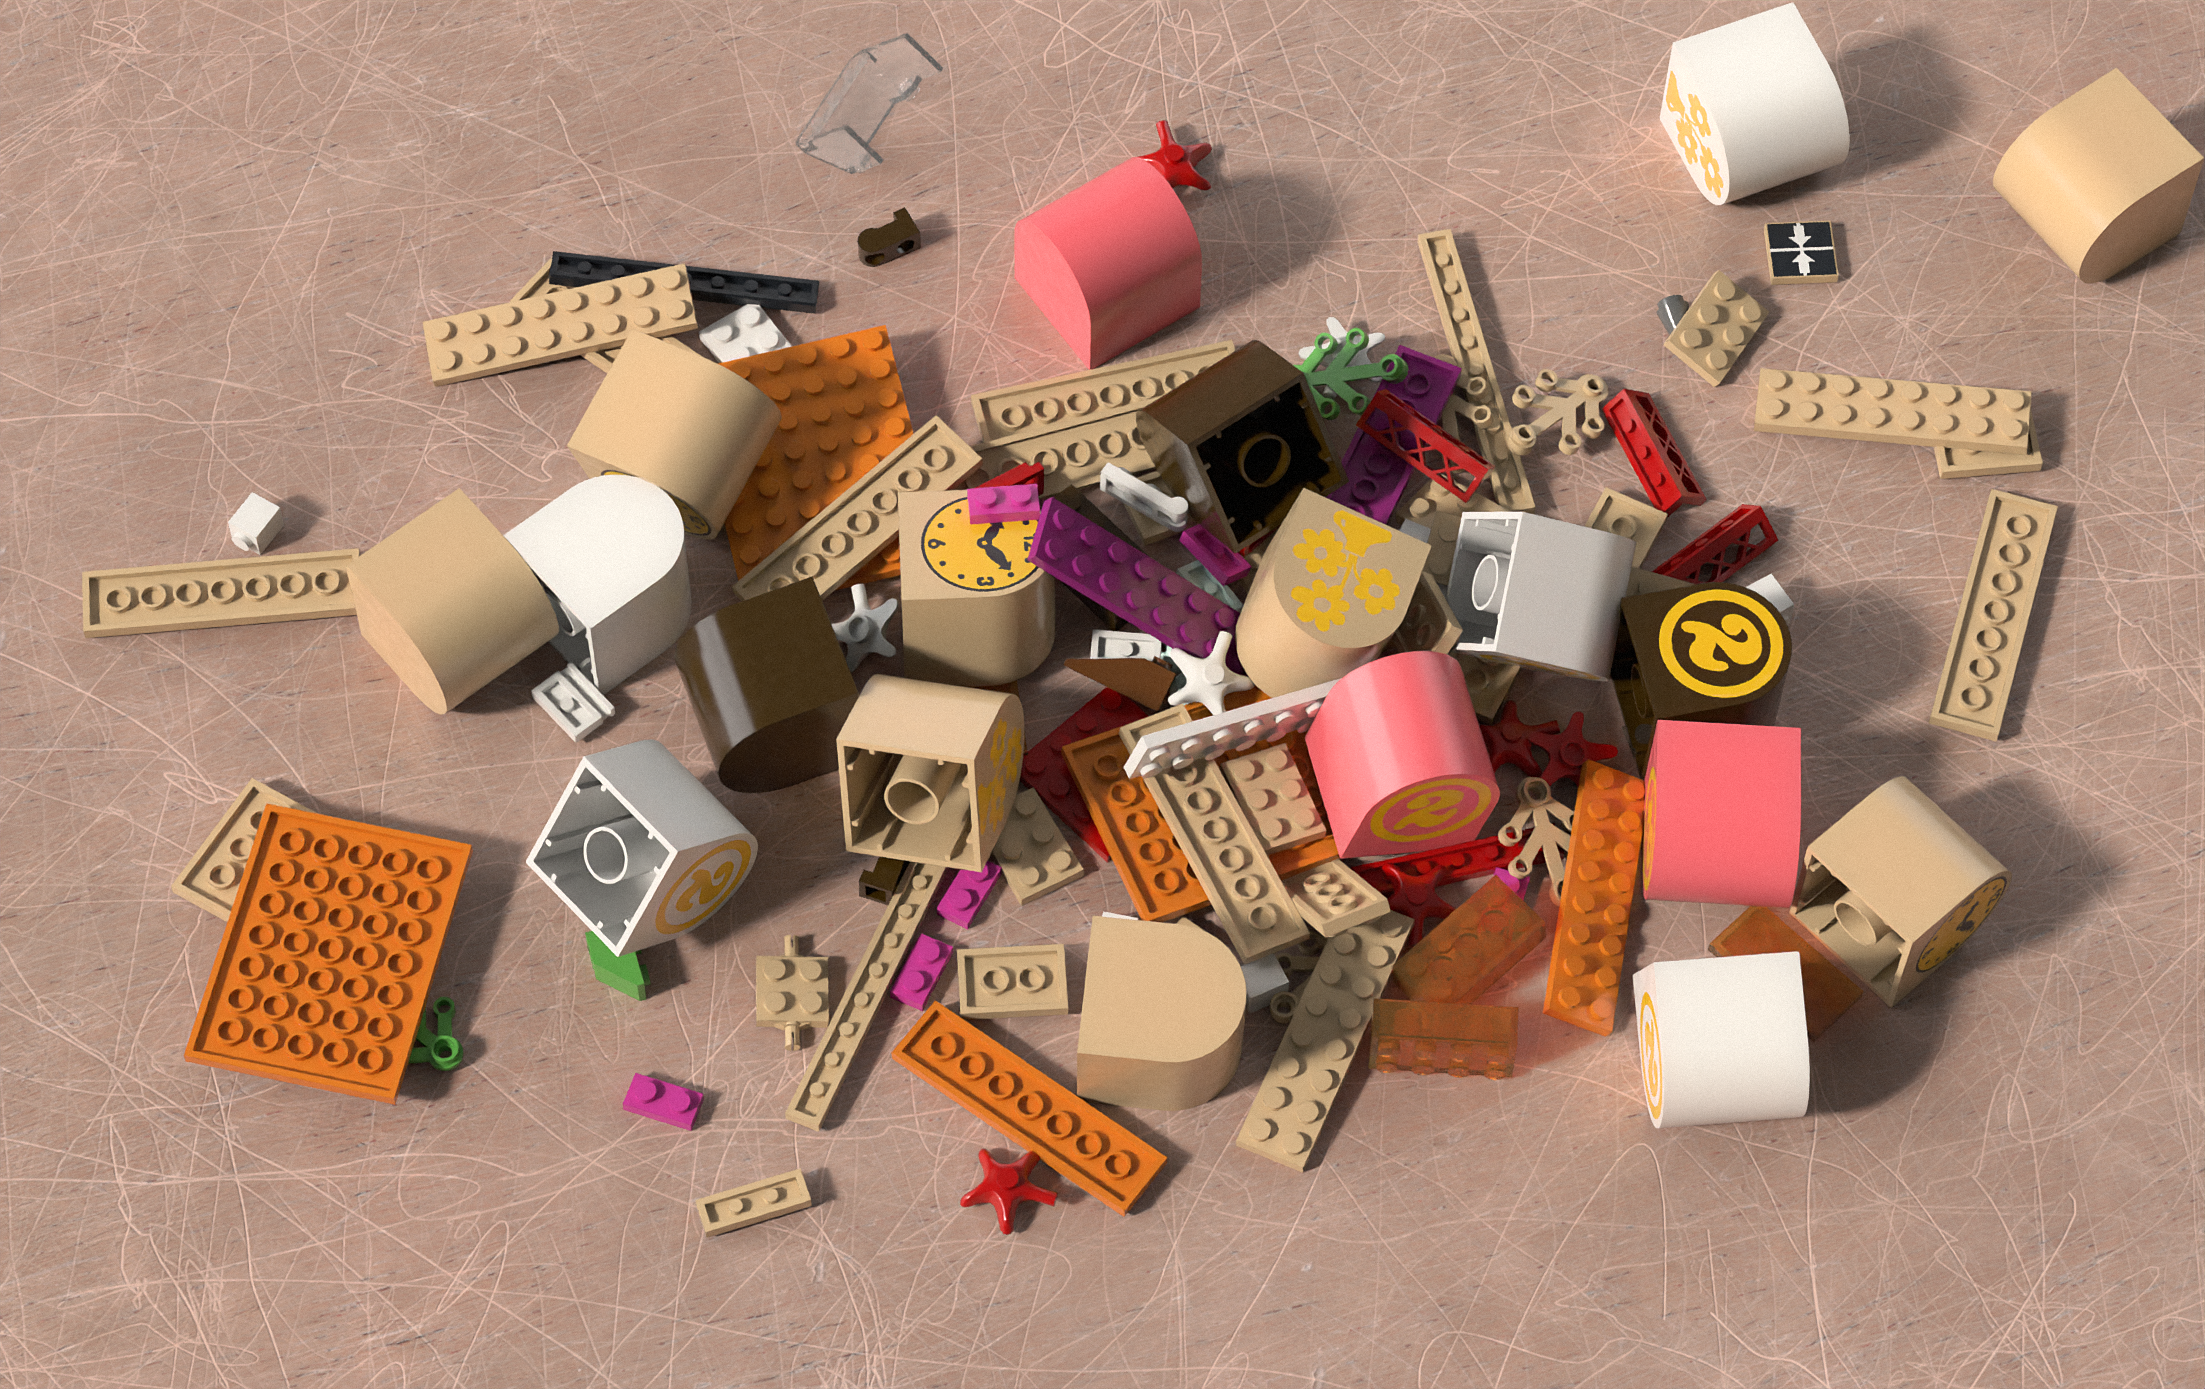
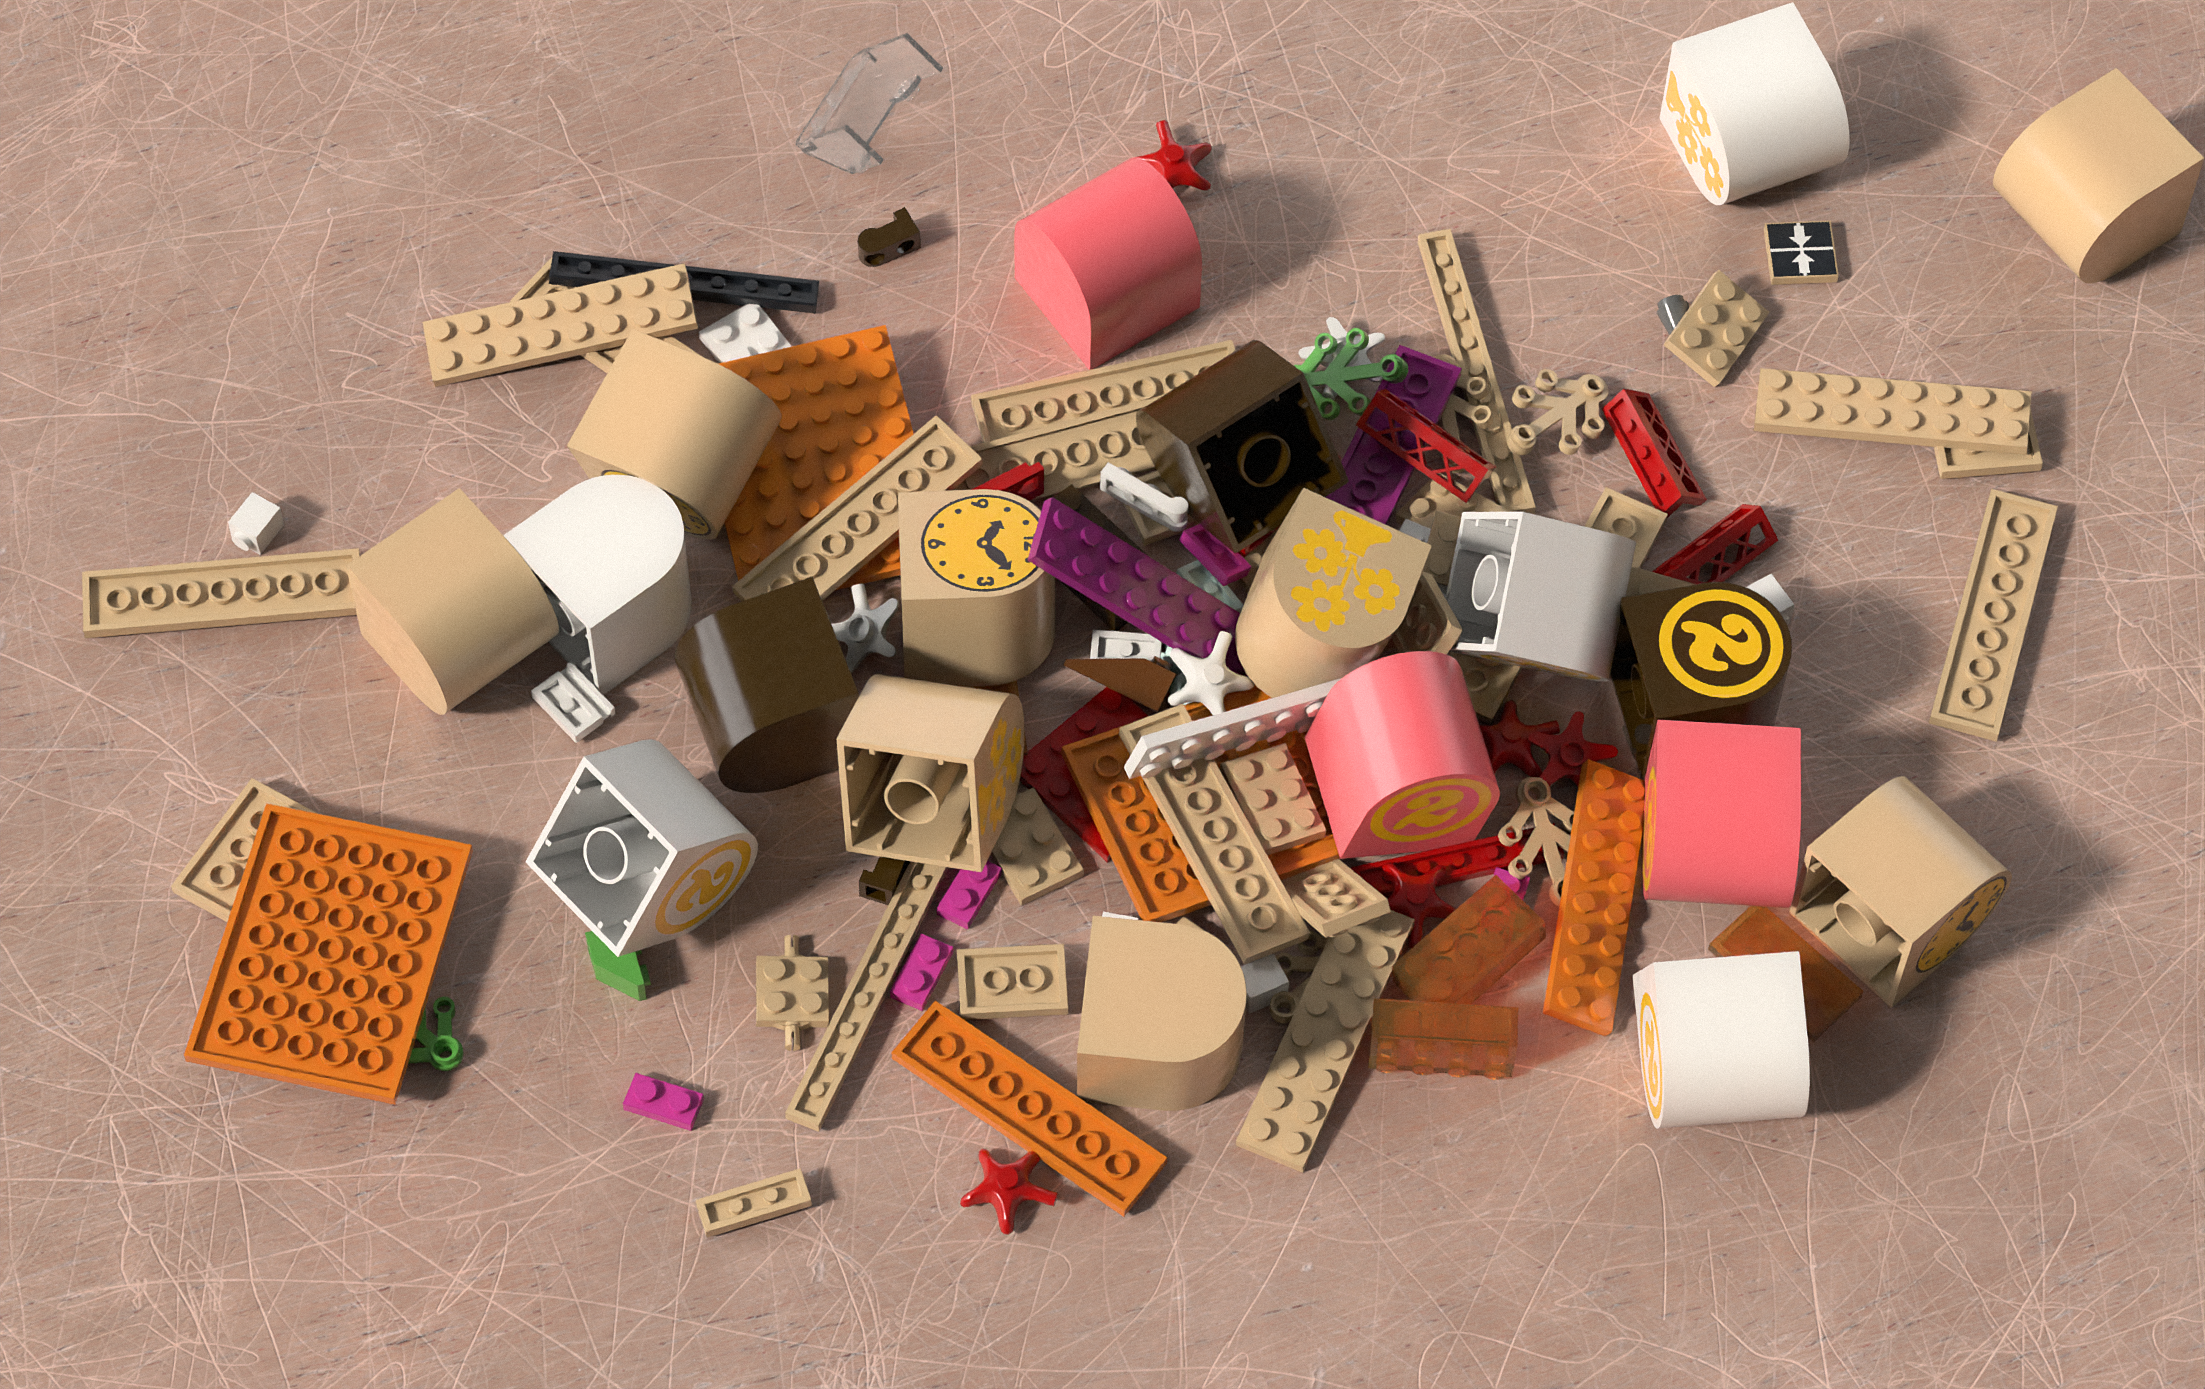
(1003, 504): dark pink plate -> none

